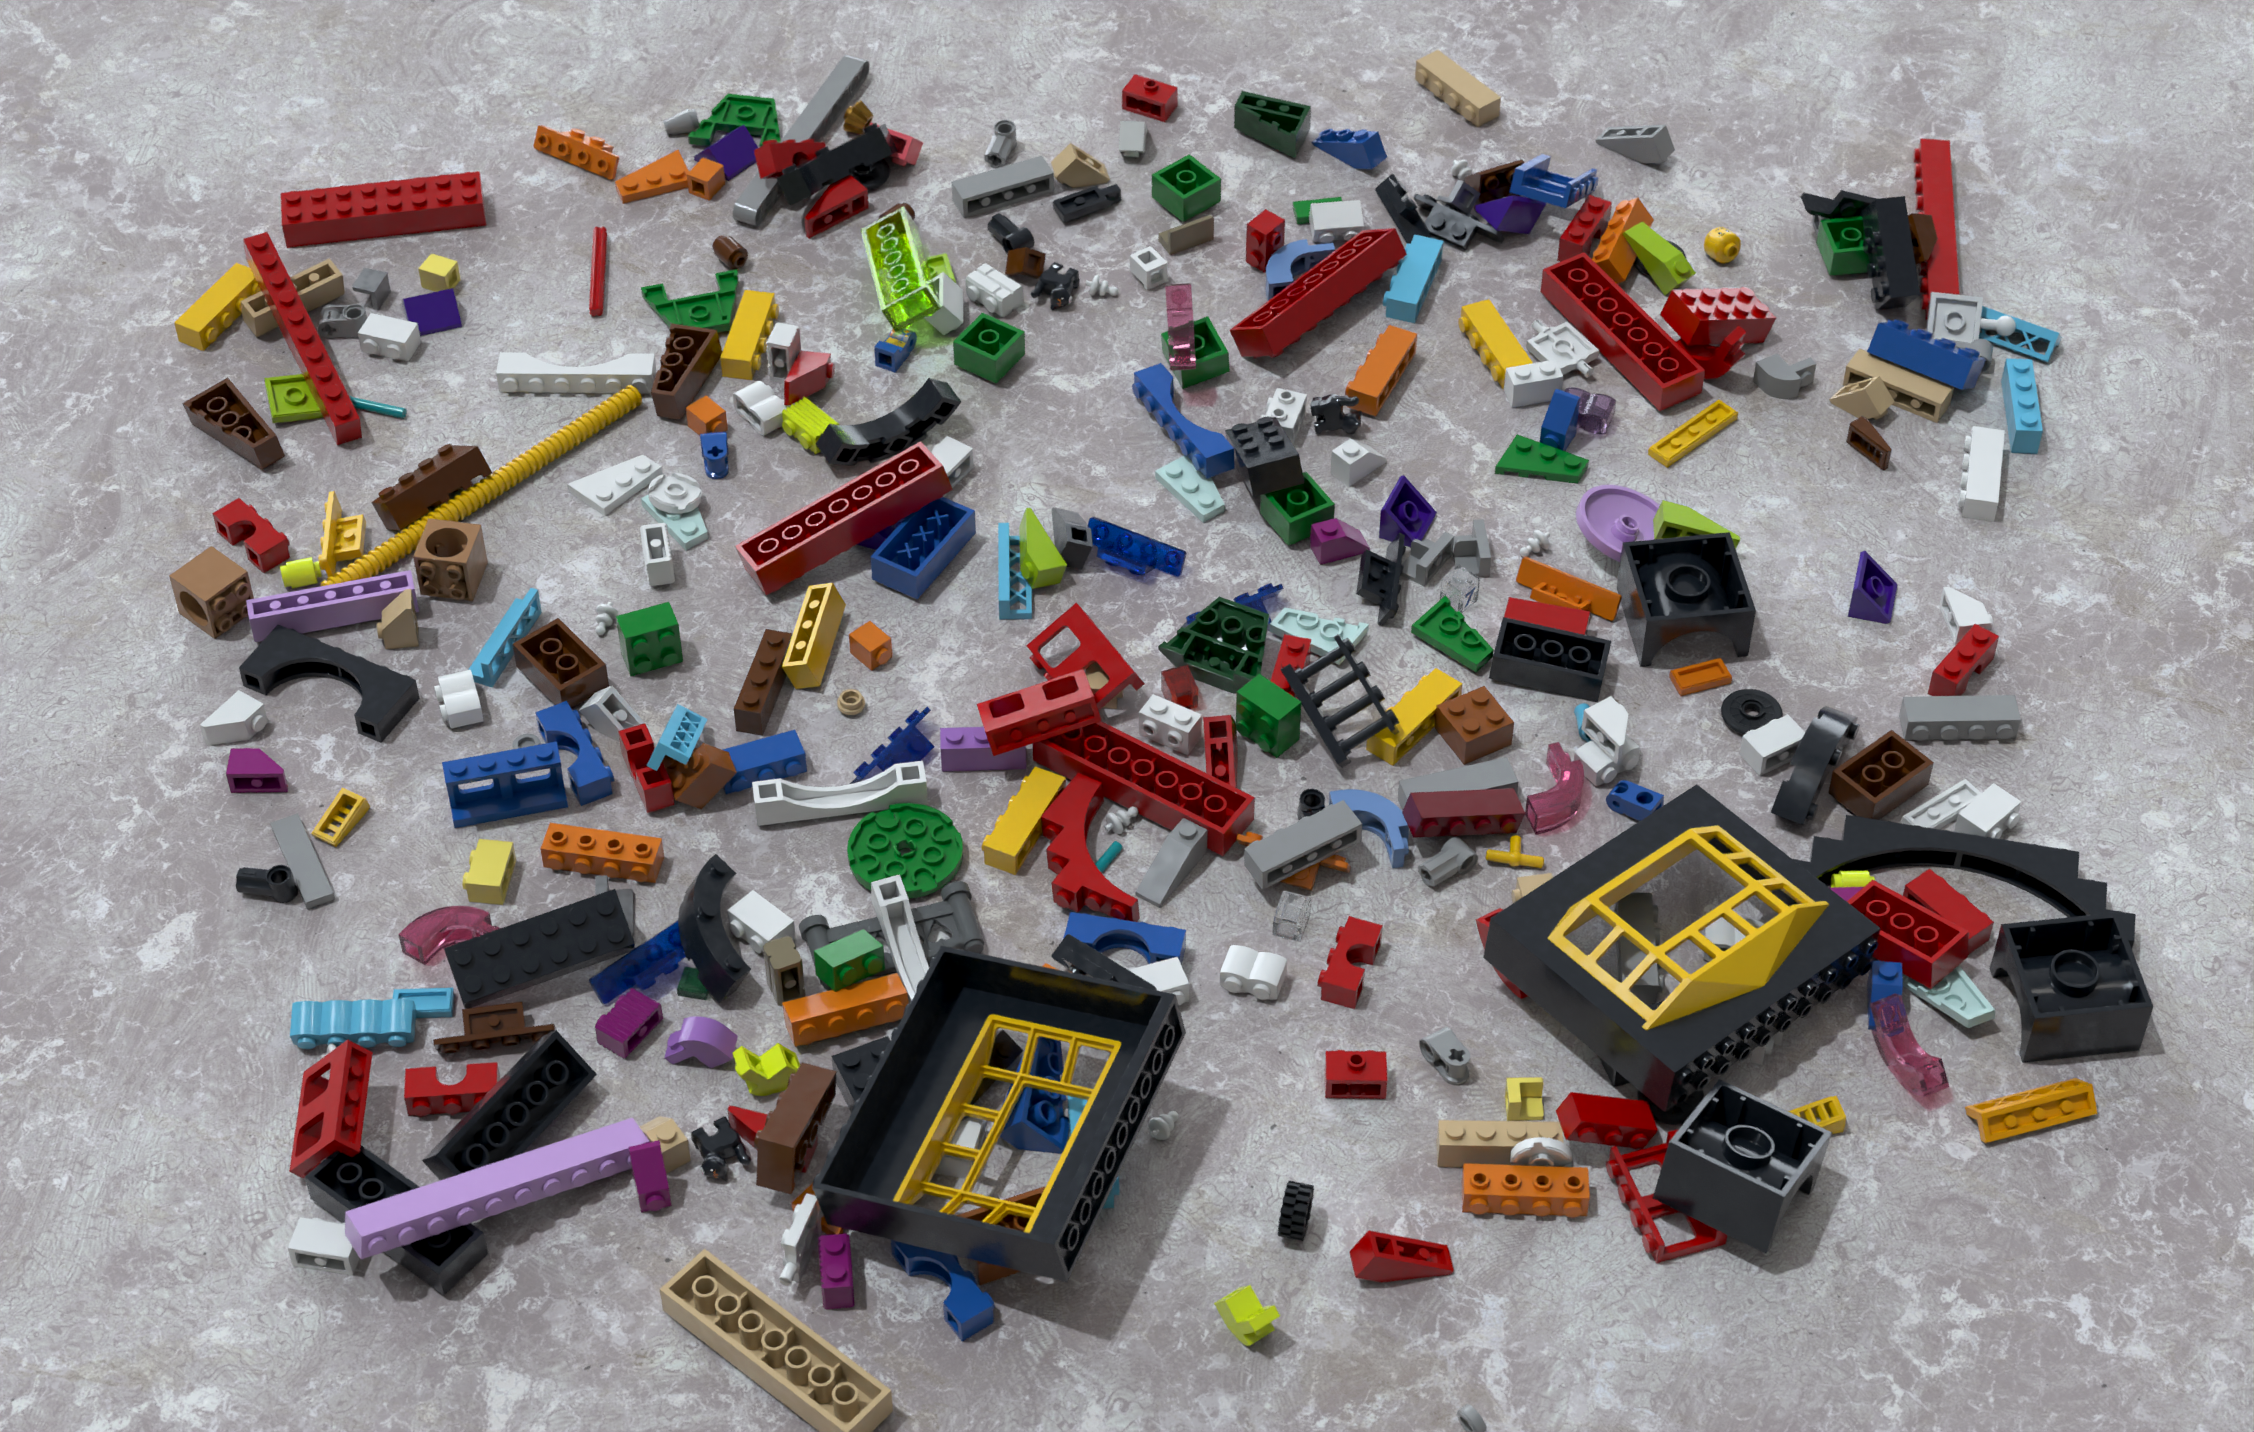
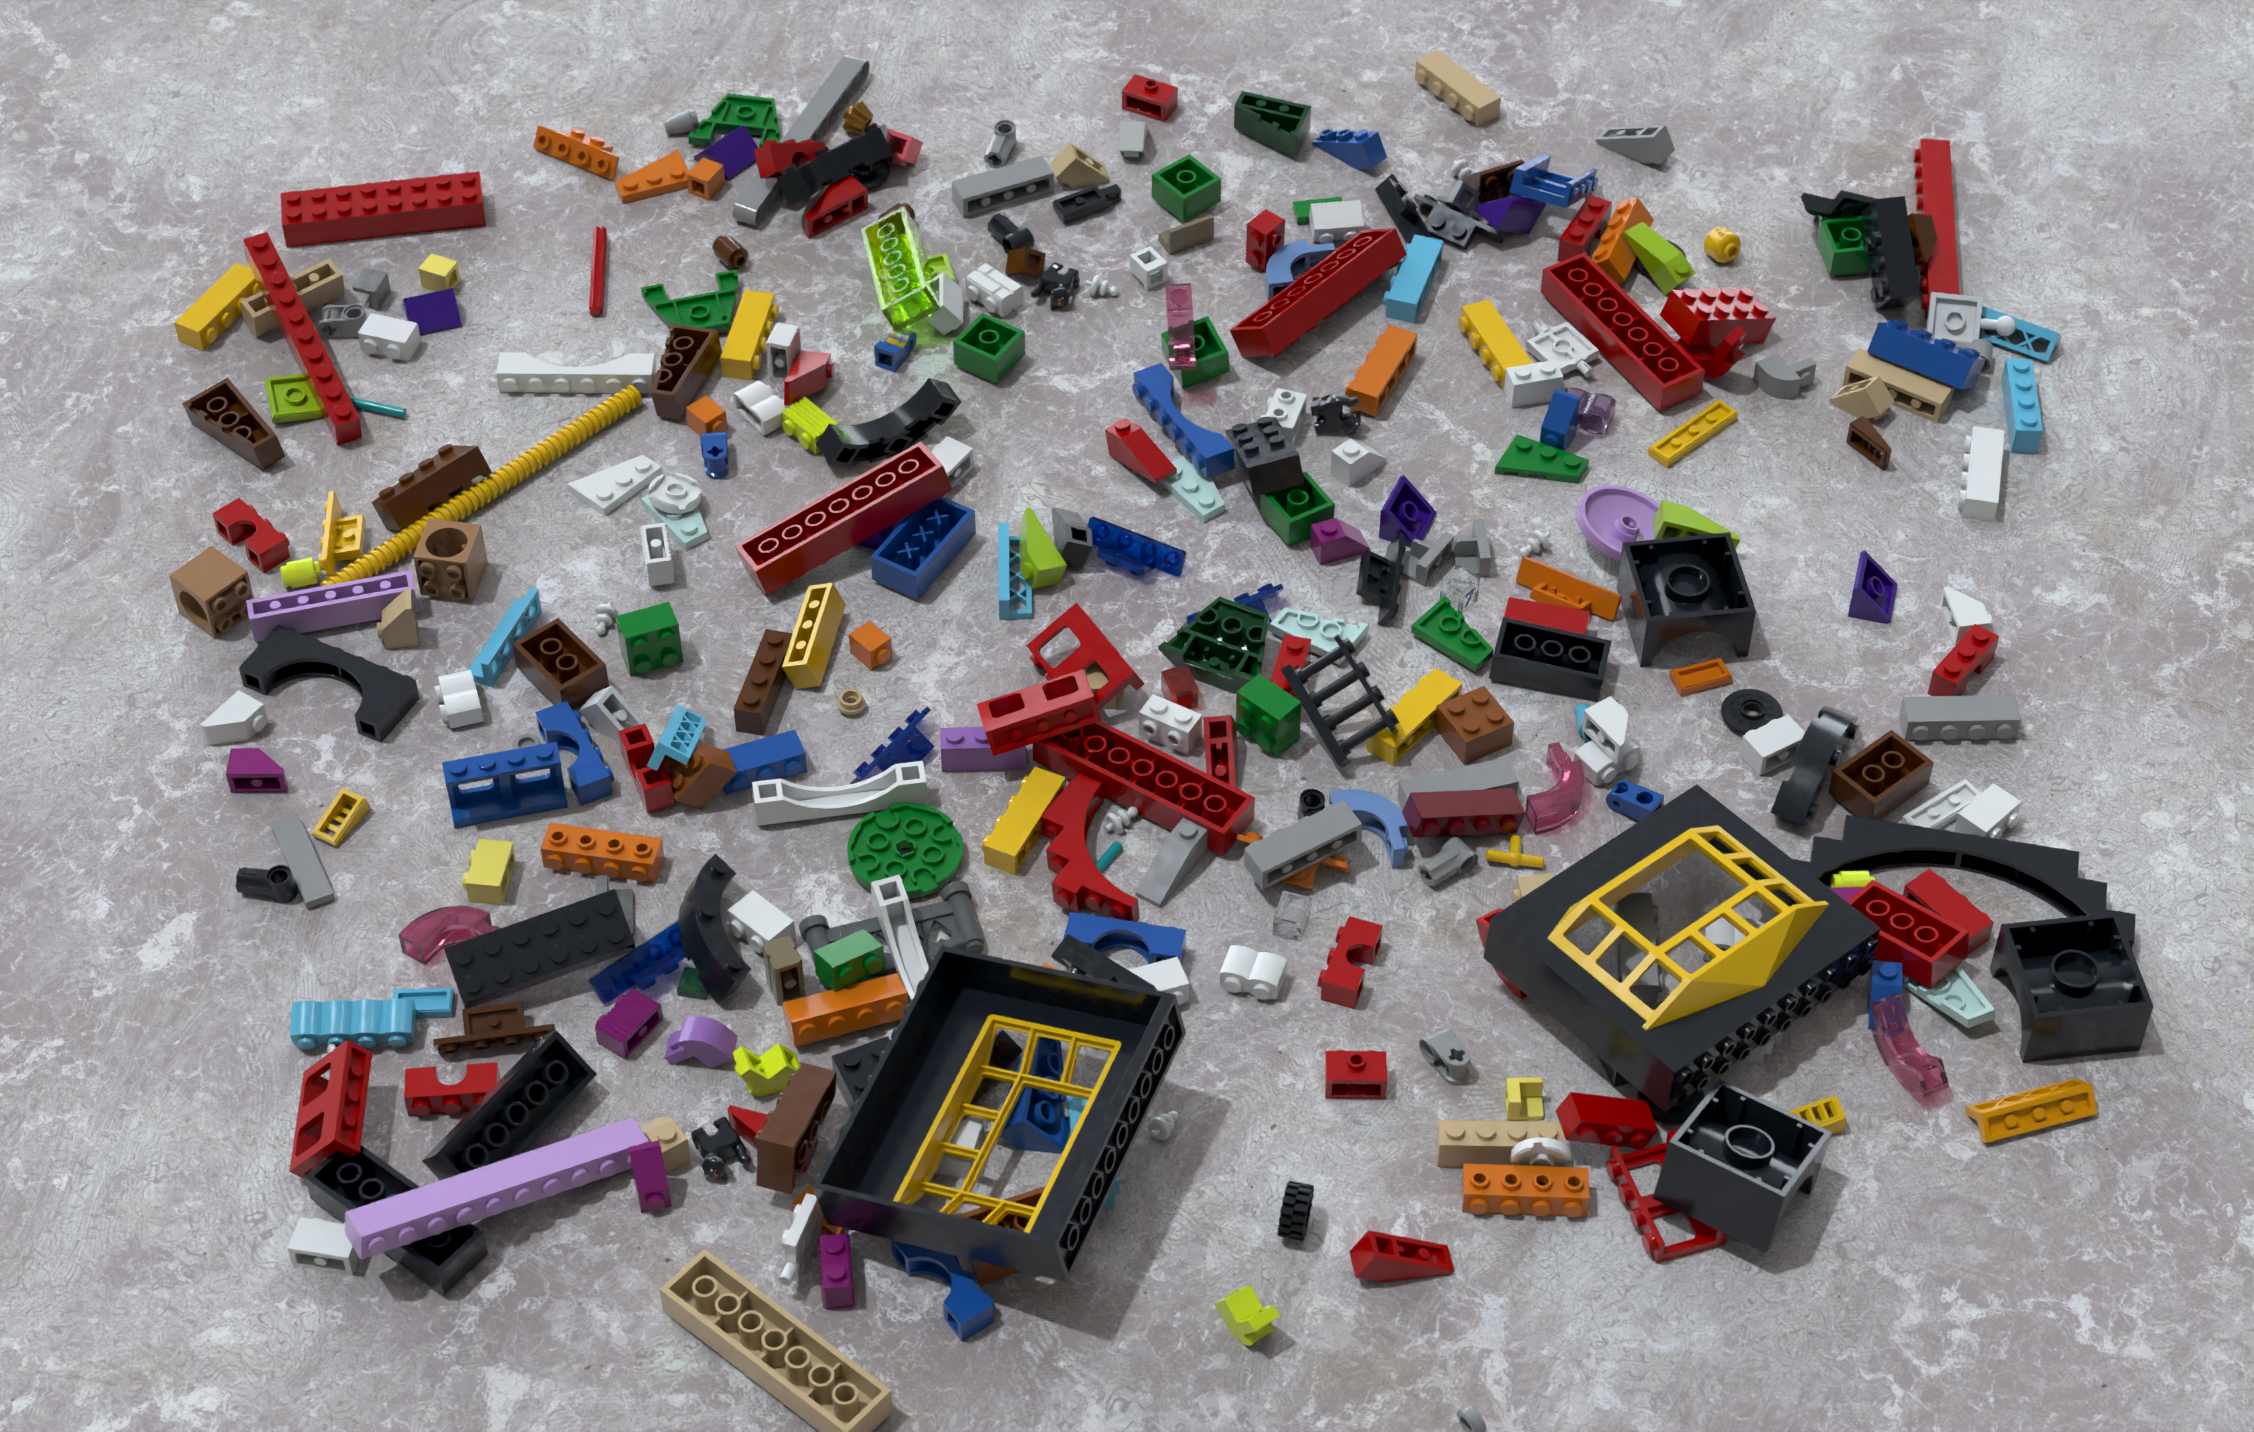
(1136, 450): none -> red slope

